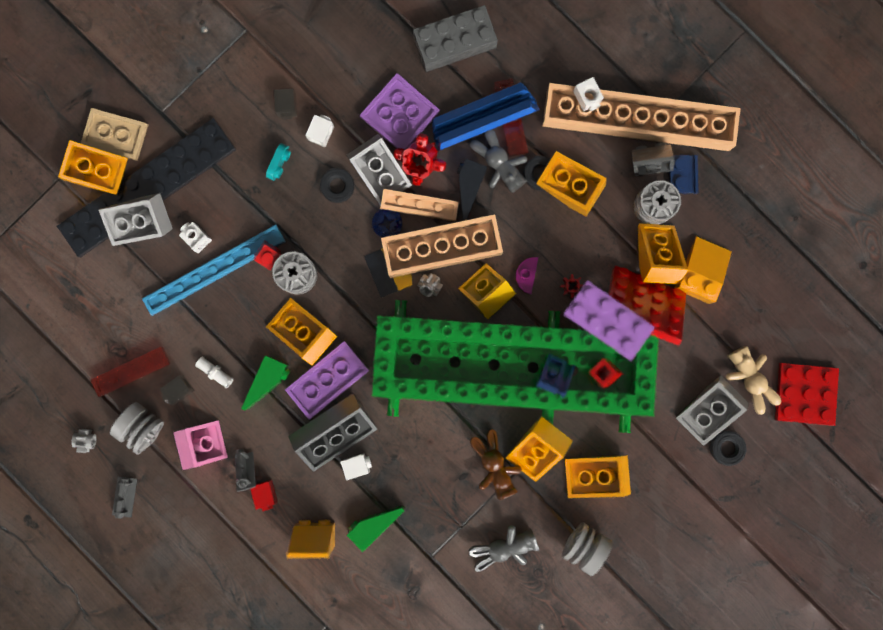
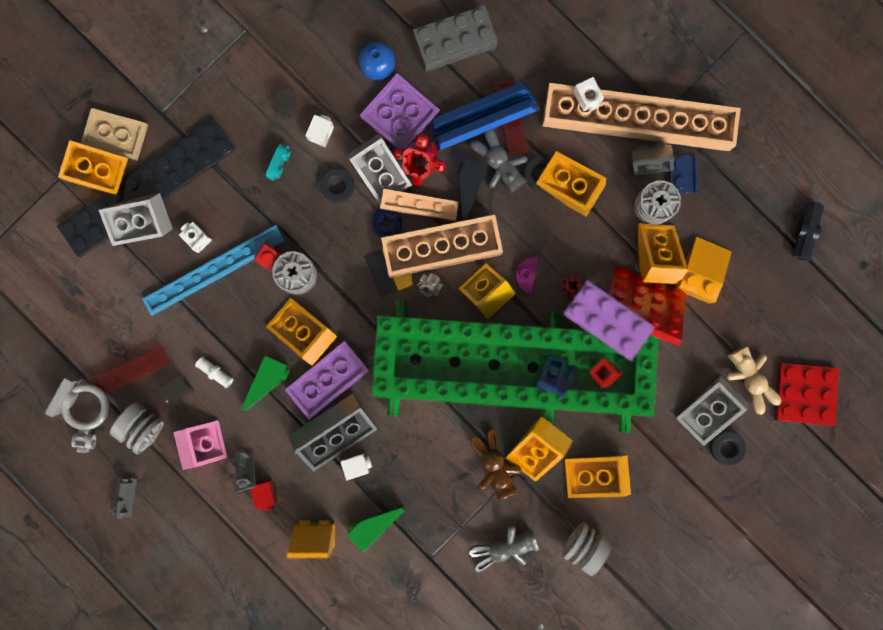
(67, 396): none -> light grey tile
(377, 61): none -> blue cylinder
(808, 231): none -> black piece

